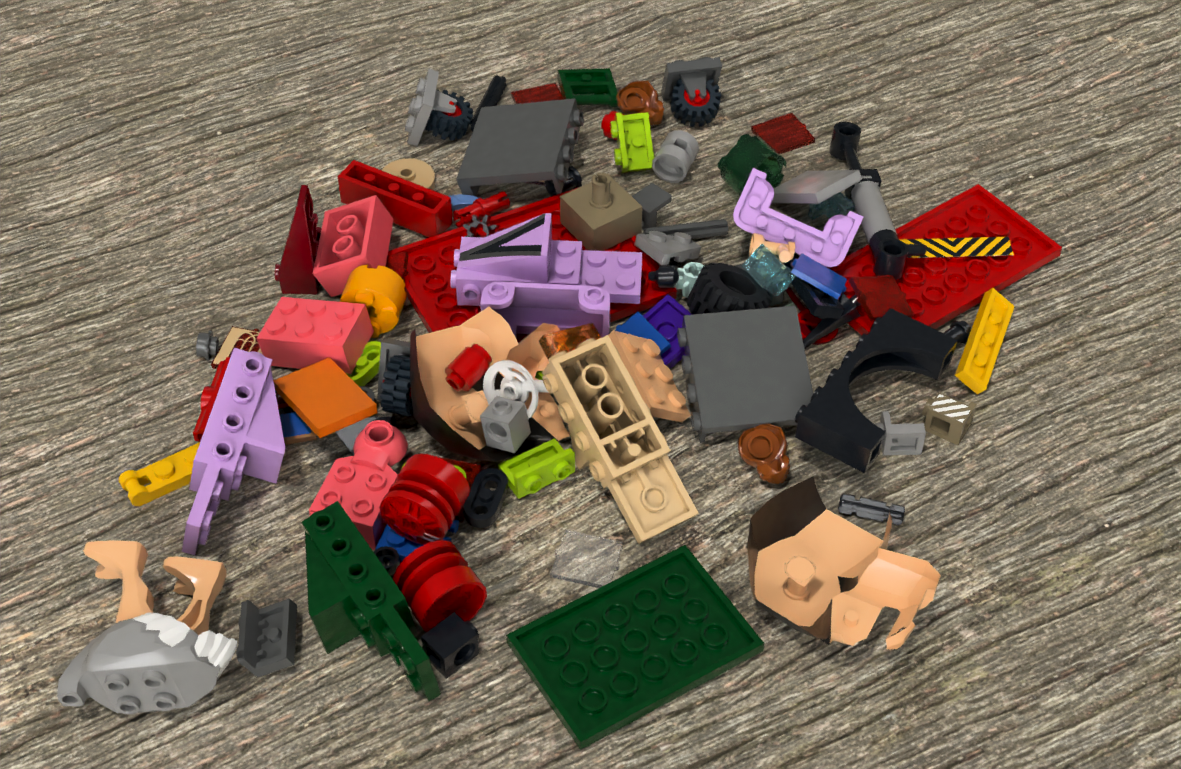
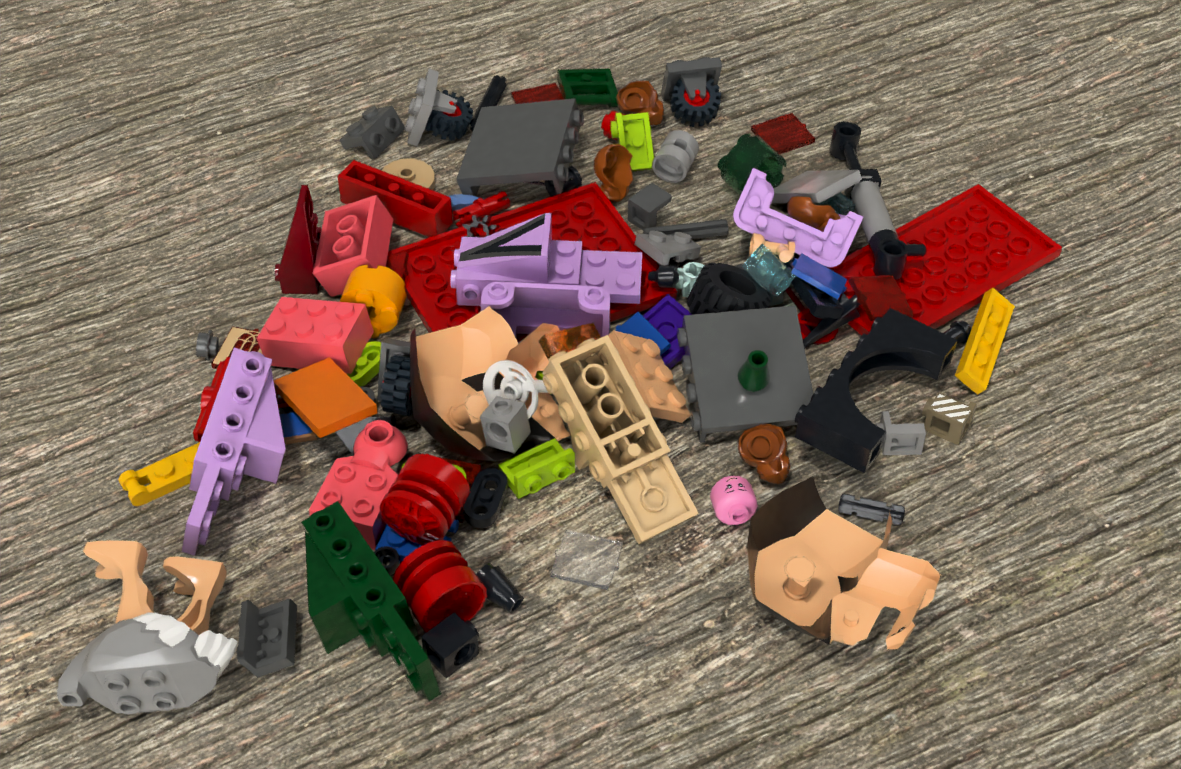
(374, 131): none -> dark grey bracket
(468, 368): red brick -> none
(500, 588): none -> black cone
(601, 213): dark tan brick -> none
(614, 171): none -> dark orange hair
(633, 645): dark green plate -> none
(732, 498): none -> bright pink head
(754, 372): none -> dark green cone
(810, 214): none -> dark orange hair
(963, 246): sticker -> none

